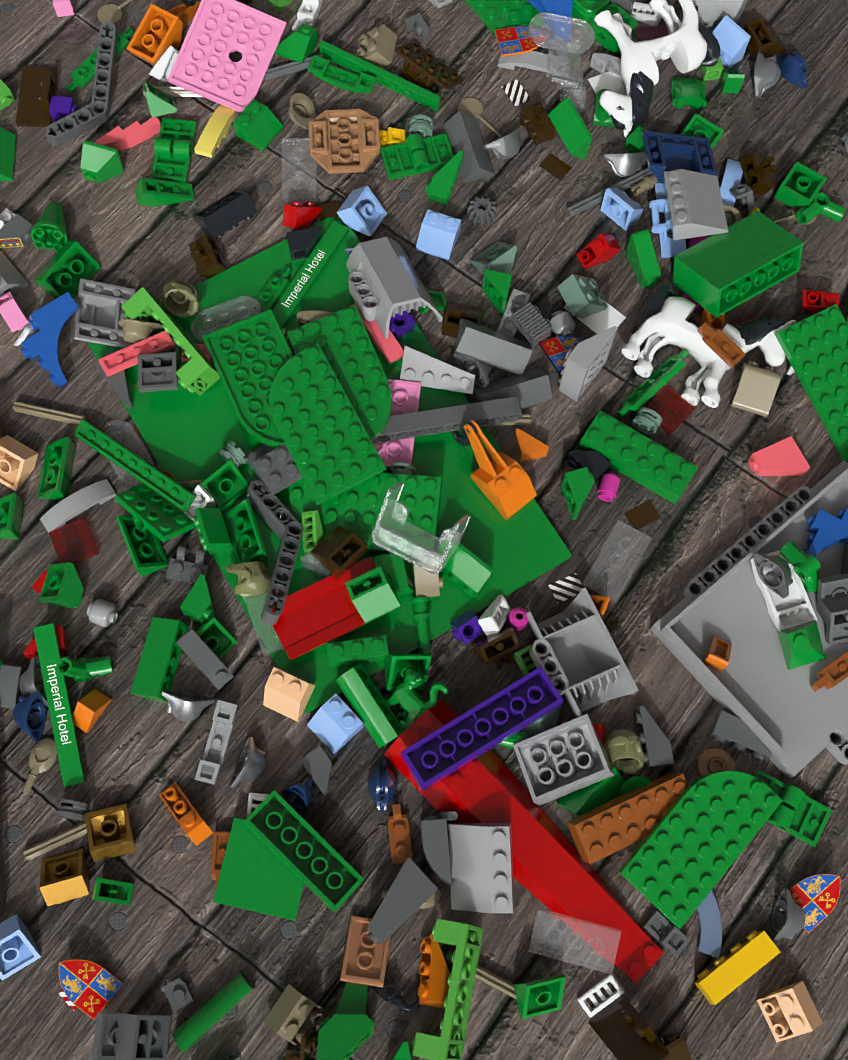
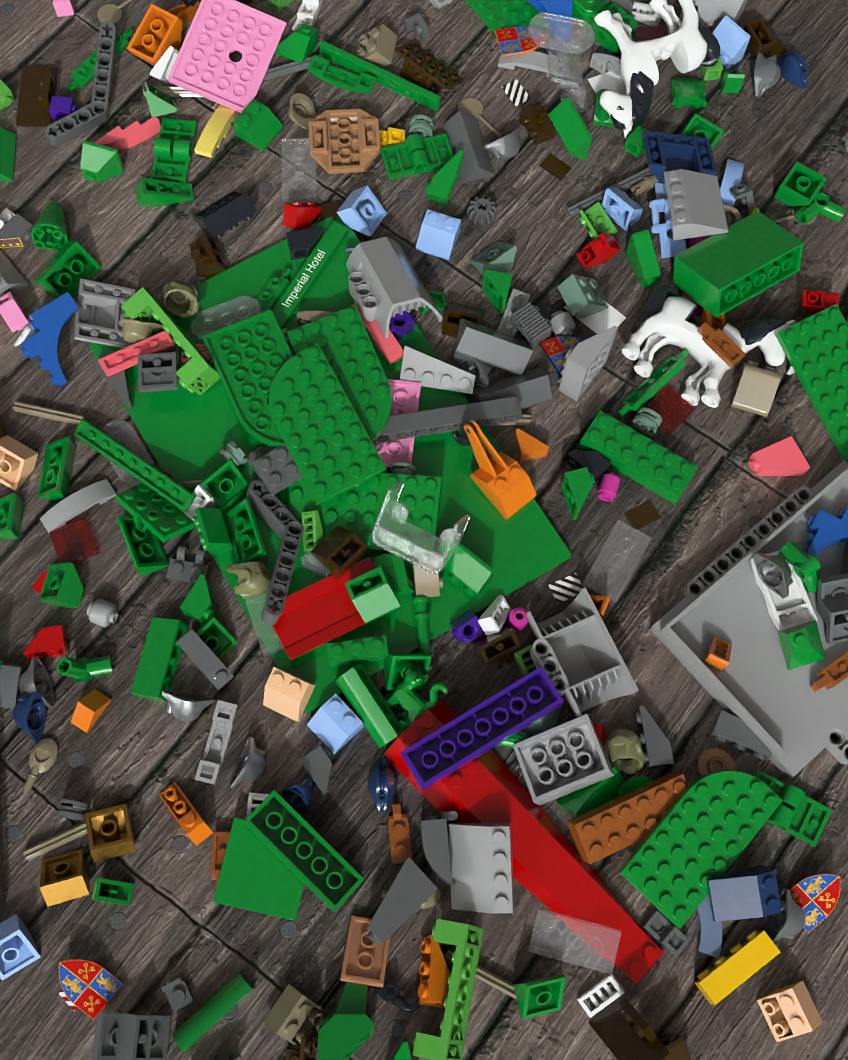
(59, 706): green tile -> none
(597, 221): none -> bright green bracket
(625, 164): flat silver hat -> none
(744, 894): none -> slope
(758, 173): dark brown brick -> none

